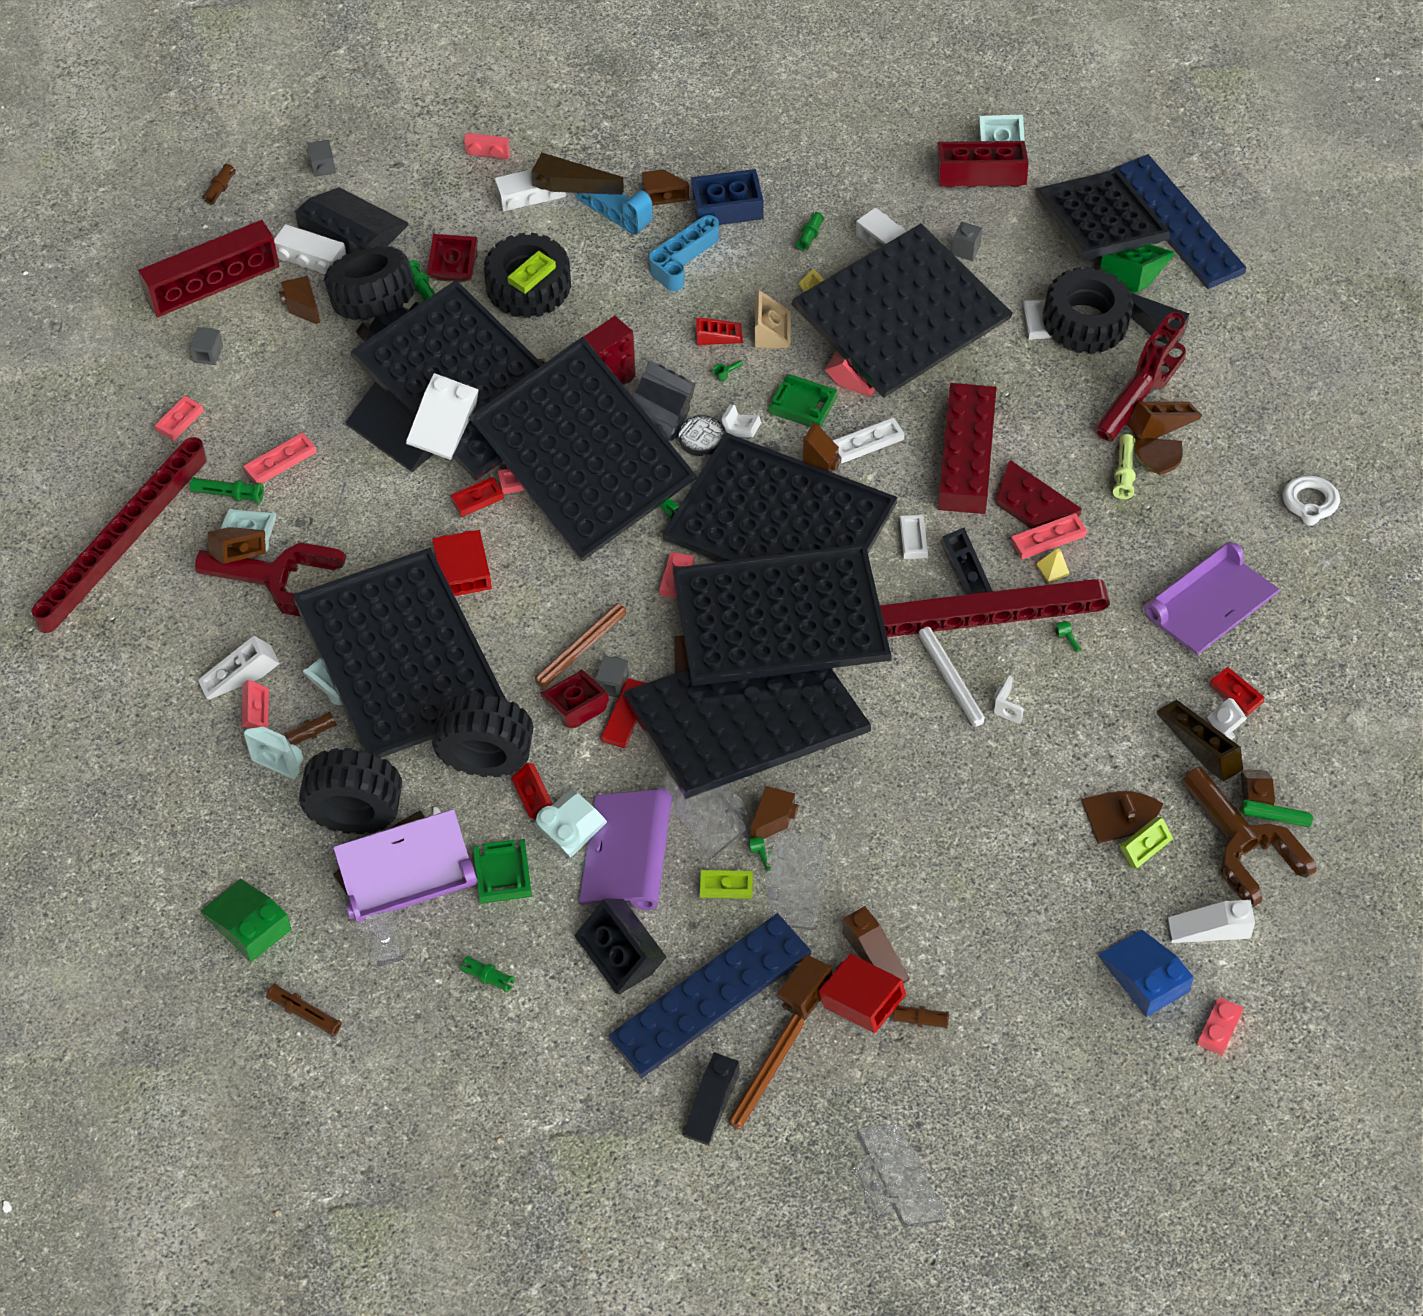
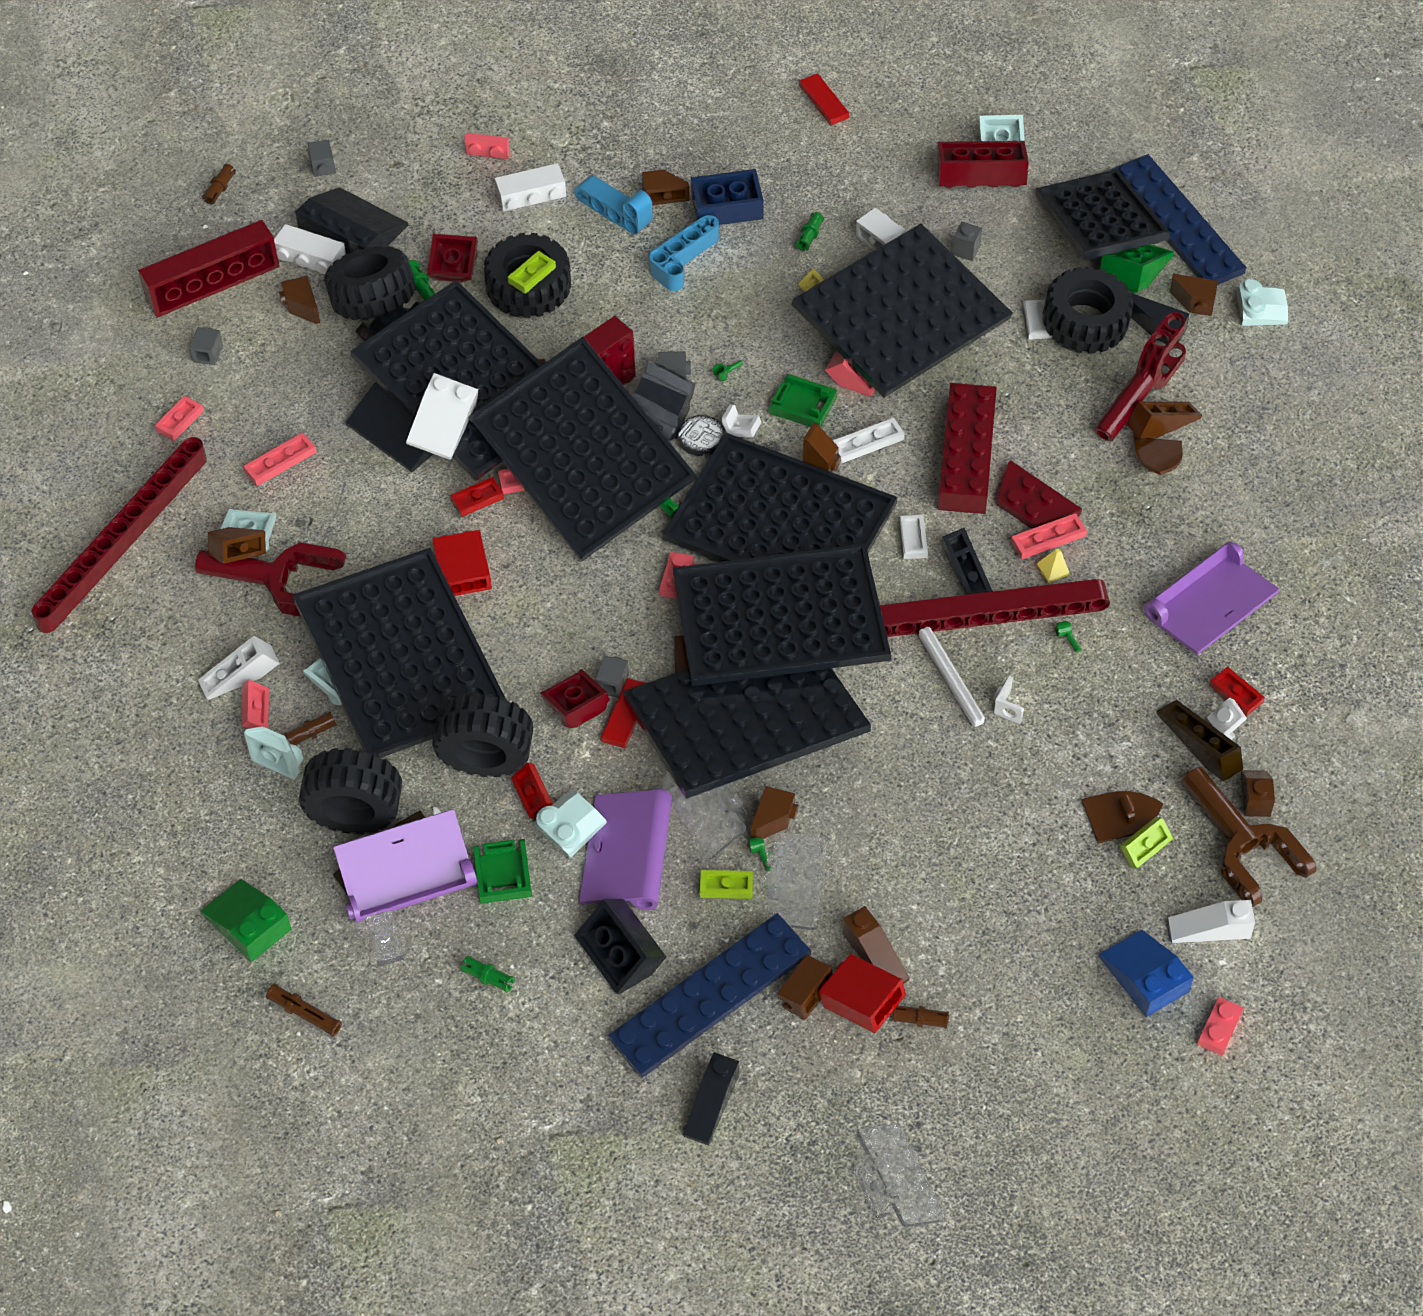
(237, 490): green pin -> none
(571, 177): dark brown slope -> none
(580, 645): dark orange axle -> none
(675, 361): none -> dark grey brick
(706, 336): red slope -> none
(766, 1071): dark orange axle -> none
(771, 323): tan slope -> none
(824, 99): none -> red tile
(1125, 474): yellowish green pin -> none
(1194, 293): none -> reddish brown slope
(1261, 304): none -> light aqua slope
(1276, 813): green axle -> none
(1310, 512): white piece -> none

